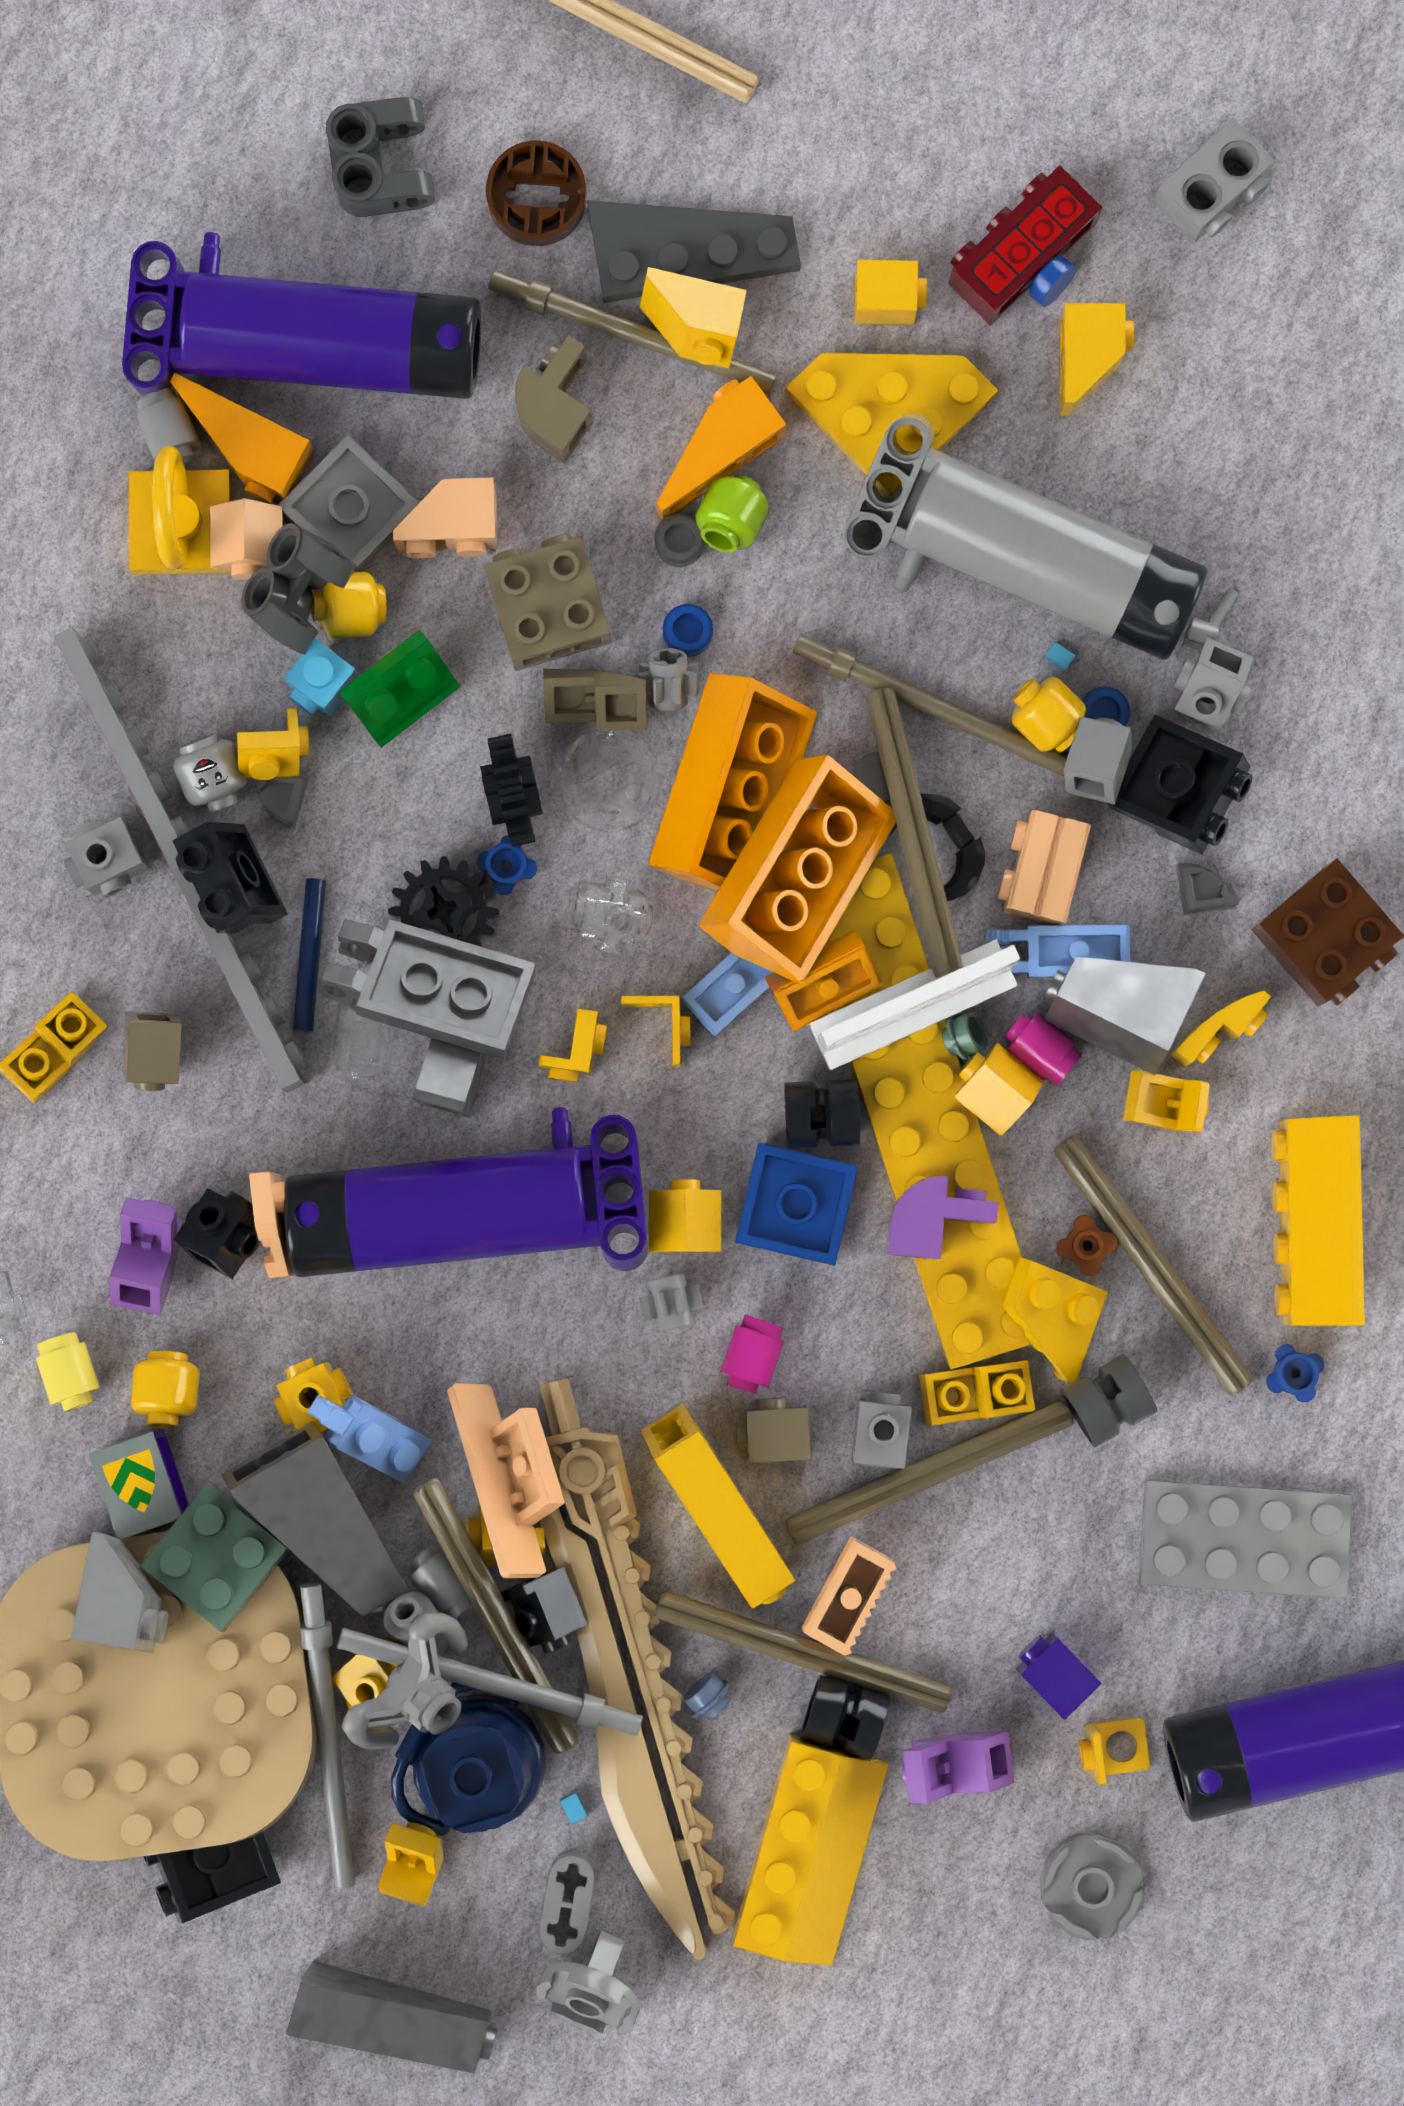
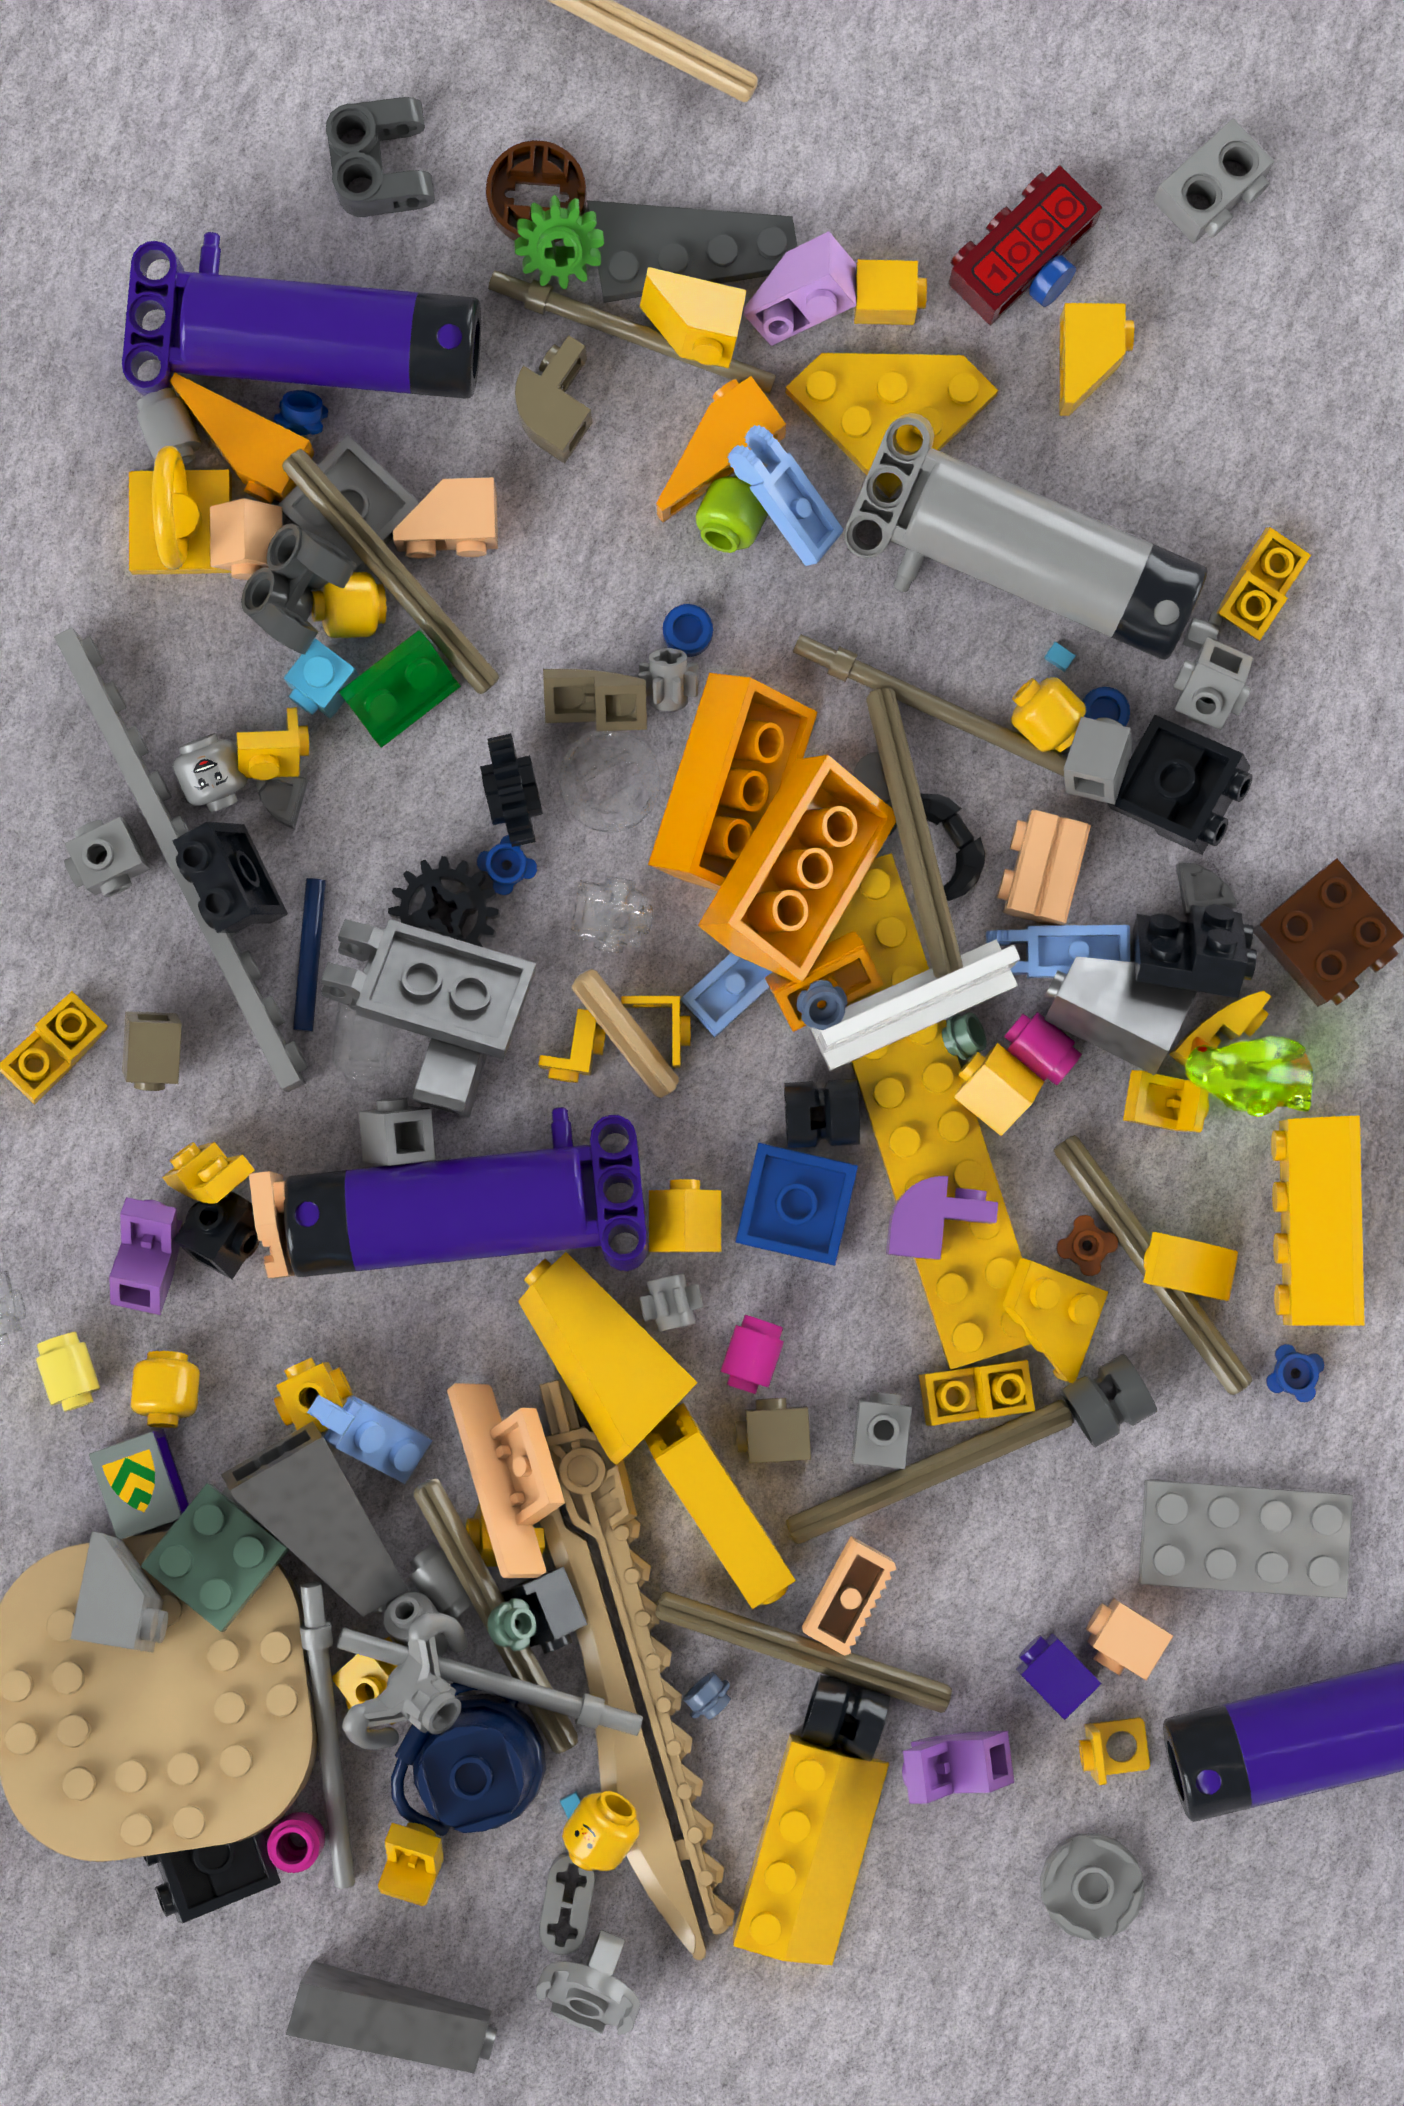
(206, 1172): none -> yellow slope
(287, 1855): none -> dark pink brick
(301, 412): none -> blue plate
(390, 571): none -> dark tan axle
(396, 1133): none -> light grey brick
(502, 1624): none -> sand green plate
(547, 601): dark tan brick -> none
(559, 223): none -> bright green gear
(601, 1831): none -> yellow head
(603, 1355): none -> yellow slope
(625, 1033): none -> tan axle
(678, 540): flat silver tile -> none
(786, 494): none -> light blue hinge
(804, 290): none -> lavender slope
(822, 1017): none -> sand blue plate
(1126, 1639): none -> light nougat brick
(1190, 1266): none -> yellow slope
(1198, 955): none -> black plate
(1253, 1074): none -> clear neon green animal
(1262, 583): none -> yellow slope

